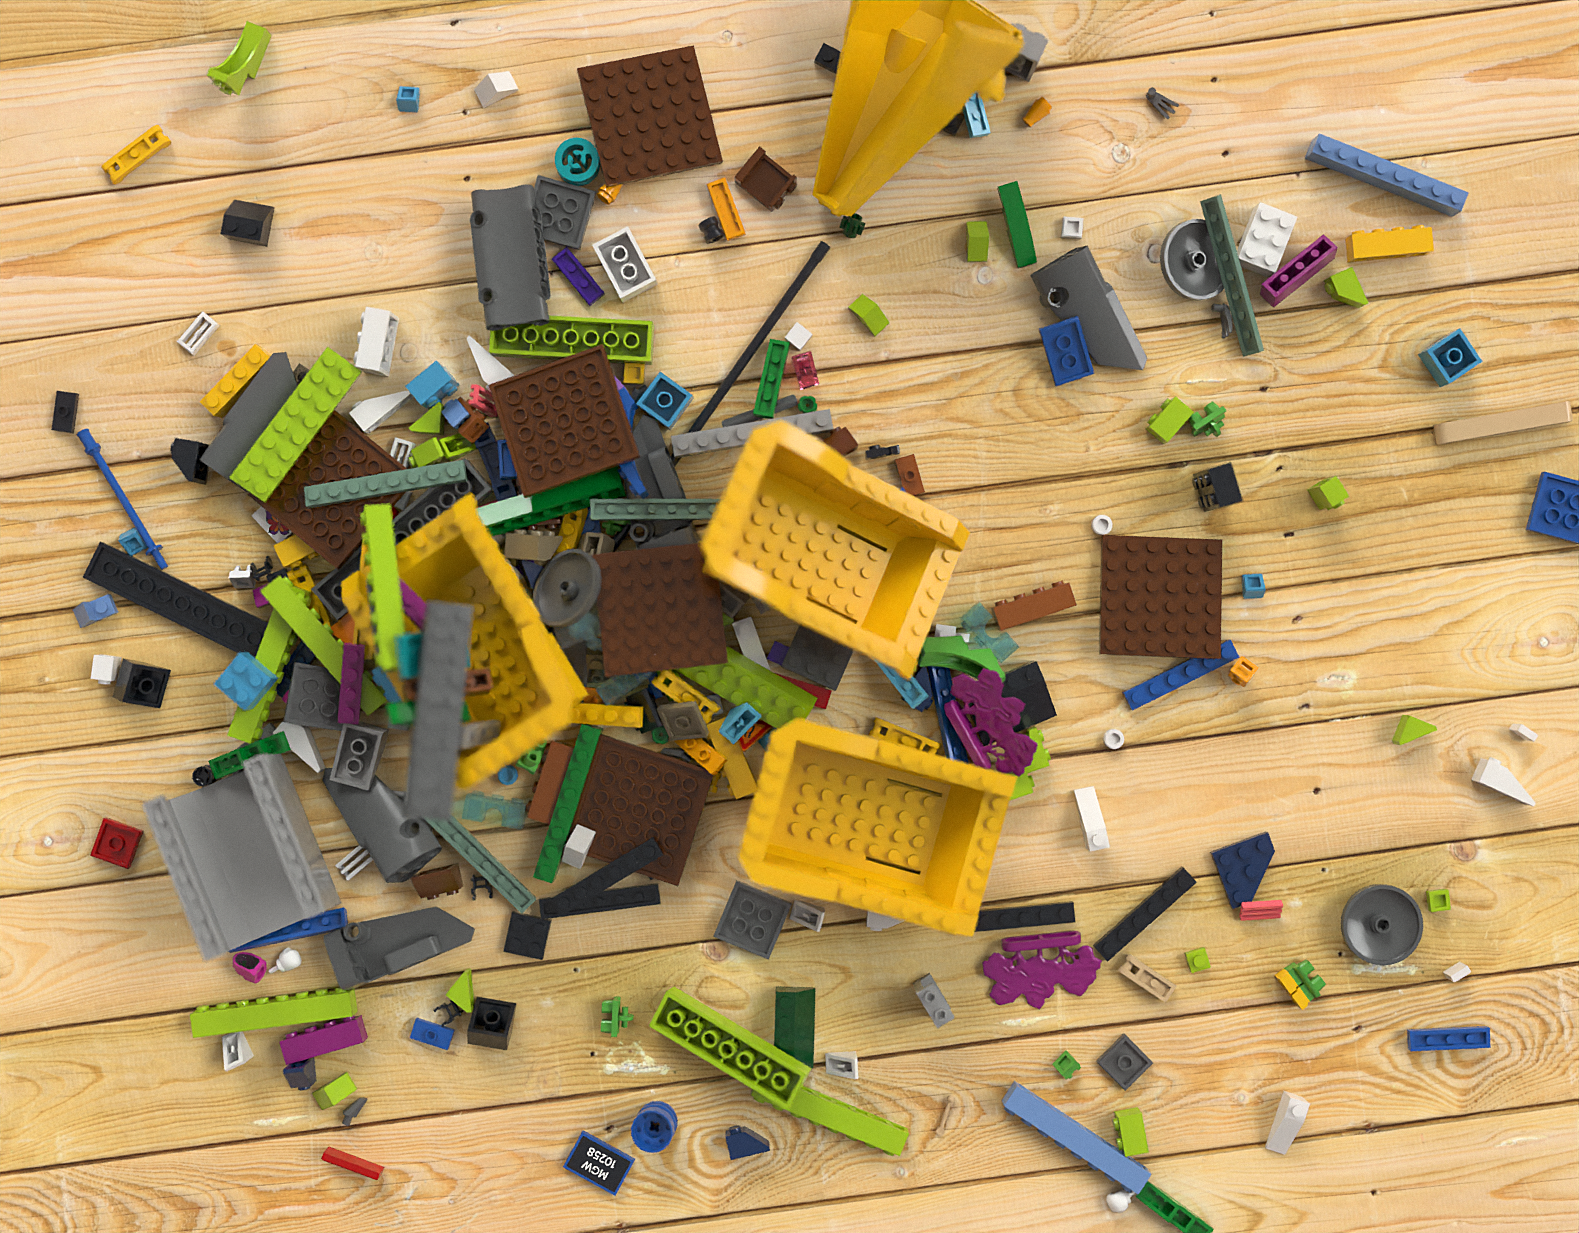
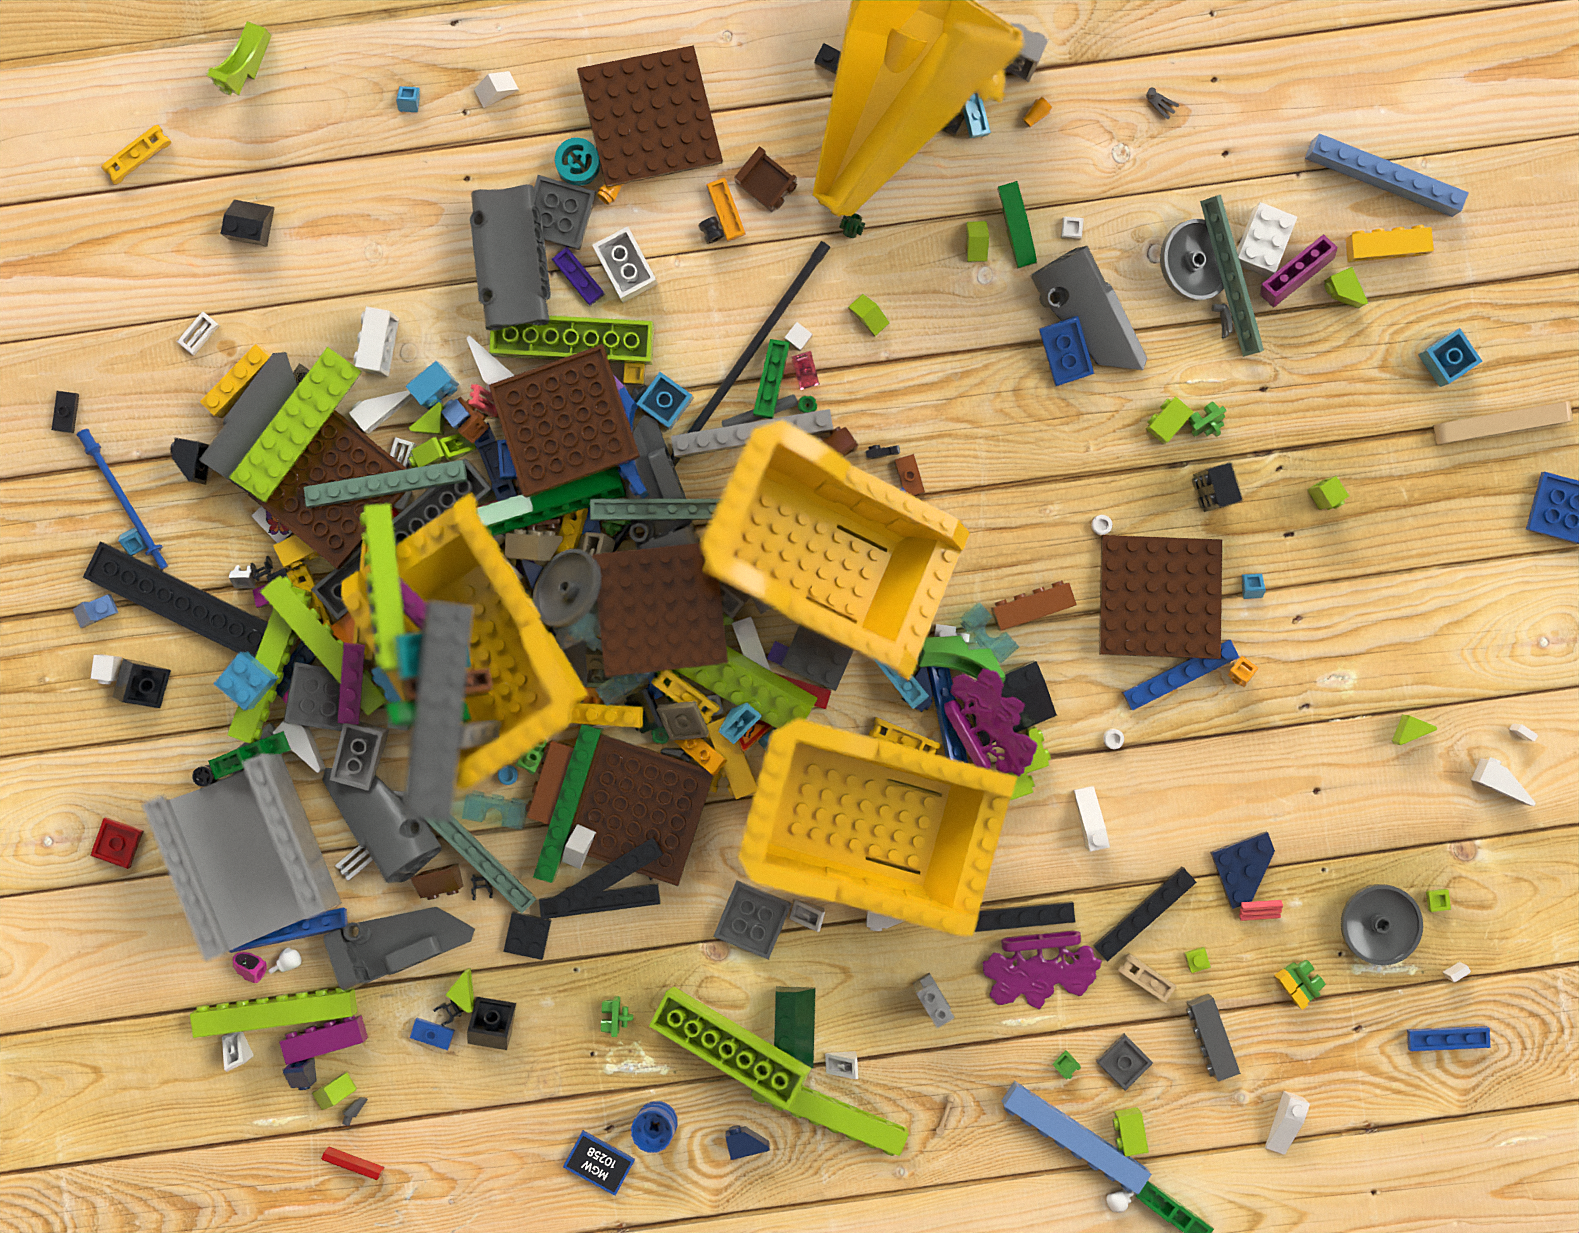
(1212, 1037): none -> dark grey brick

